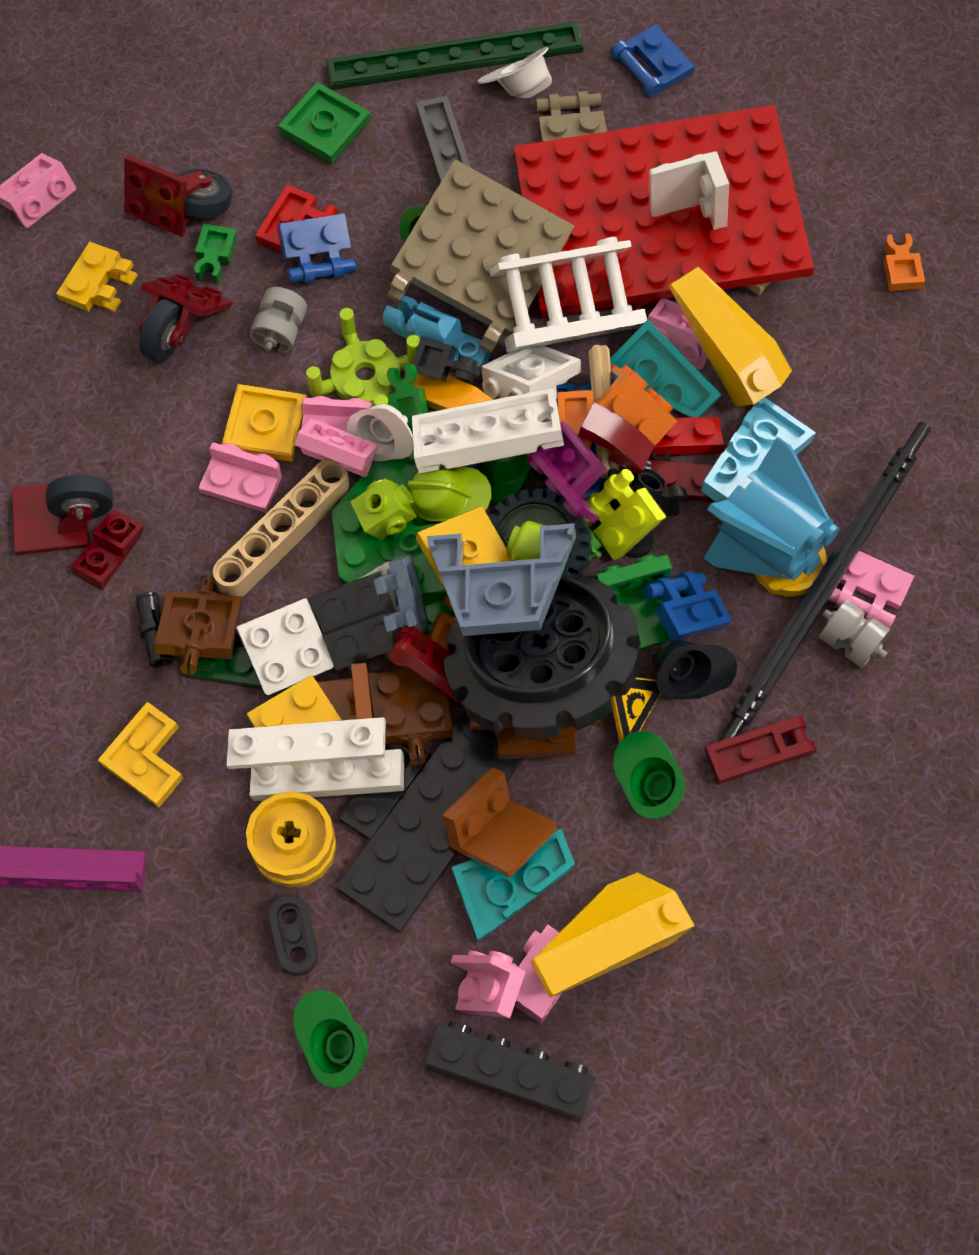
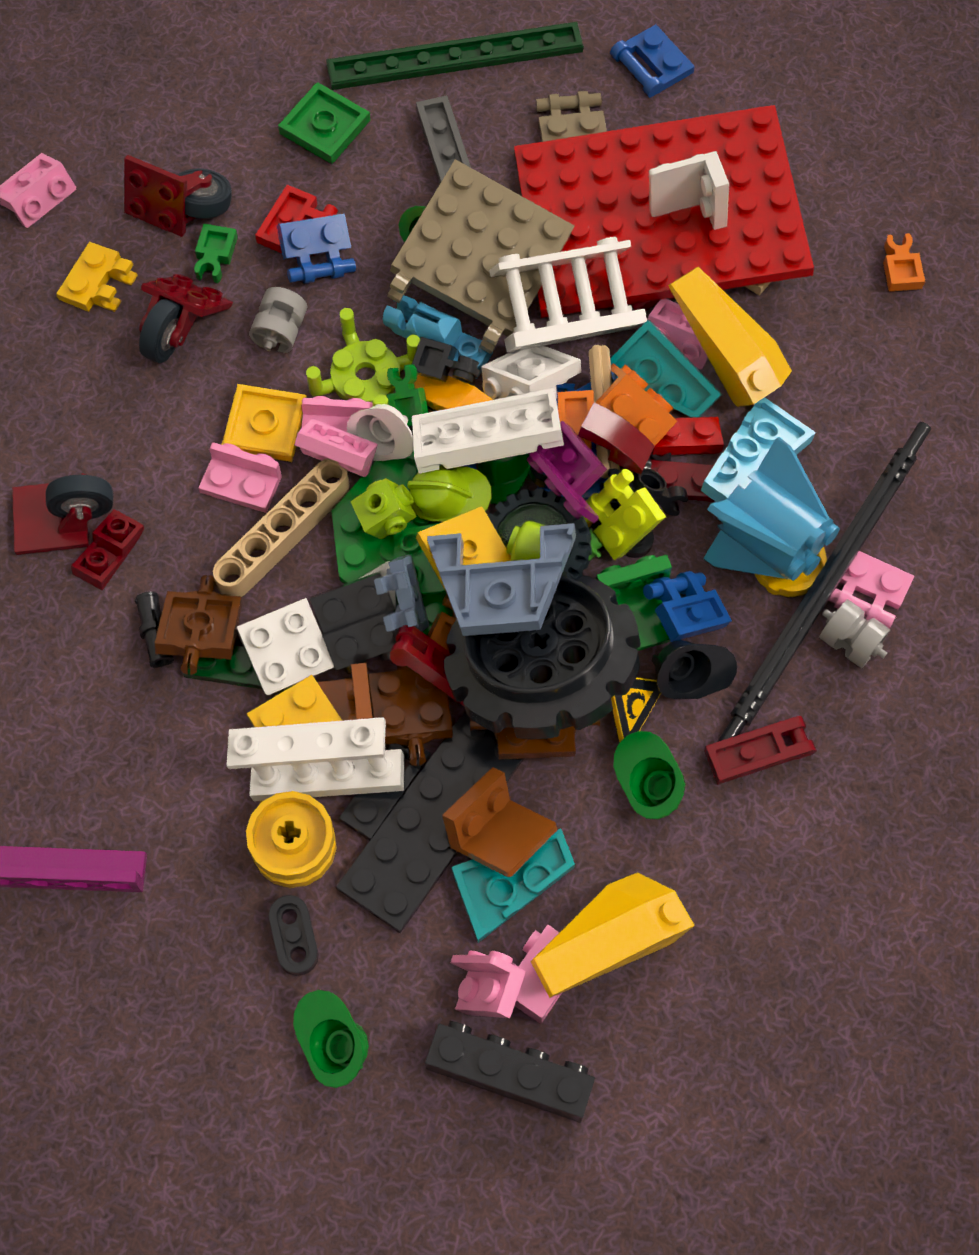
(134, 755): yellow plate -> none
(523, 77): white piece -> none

